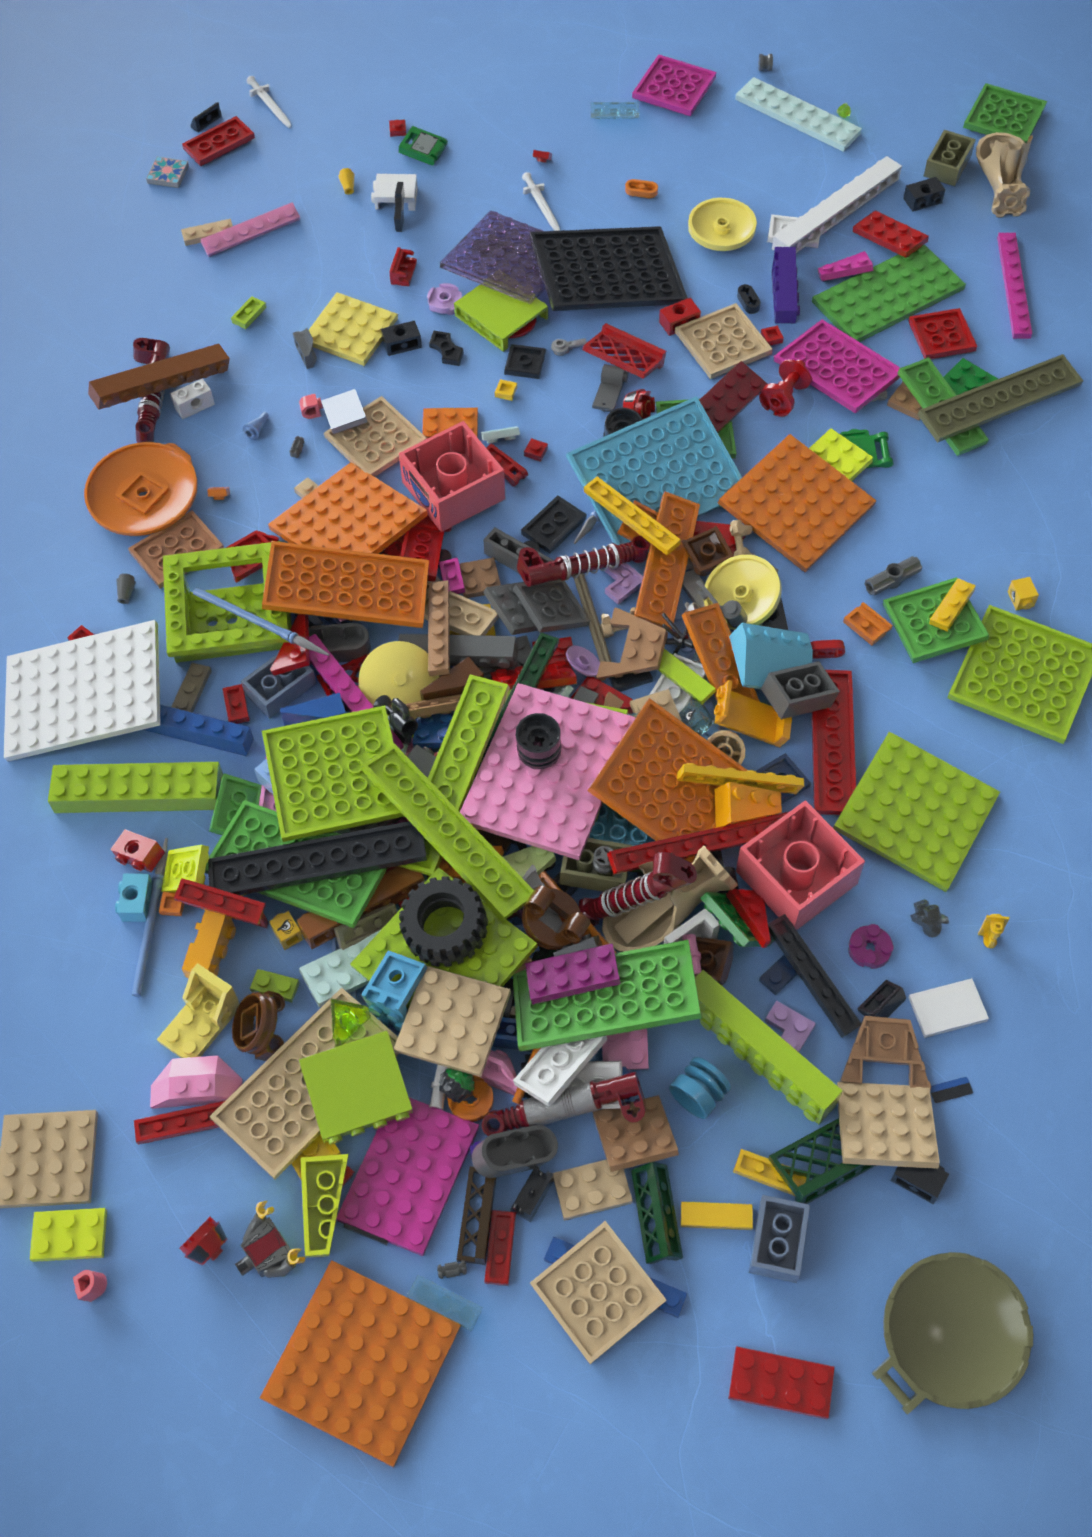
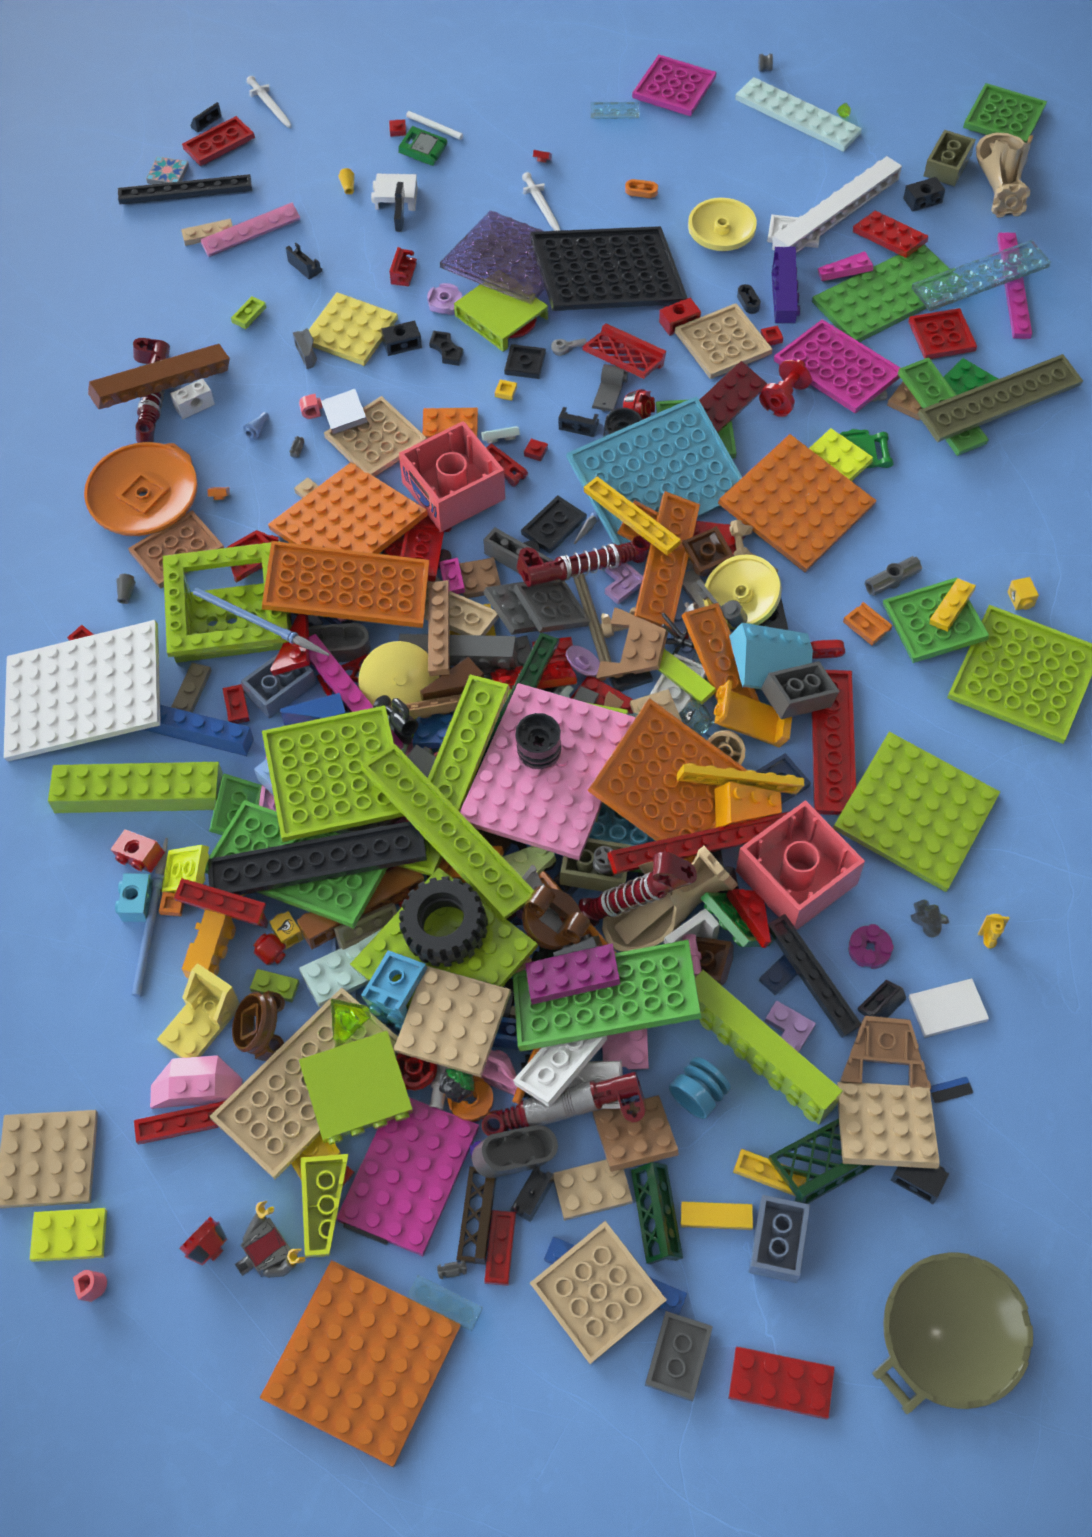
(185, 189): none -> black plate
(269, 949): none -> red head
(302, 262): none -> black hinge
(416, 1072): none -> red cone
(434, 125): none -> white bar
(578, 424): none -> black hinge
(679, 1356): none -> dark grey plate
(980, 275): none -> clear light blue plate

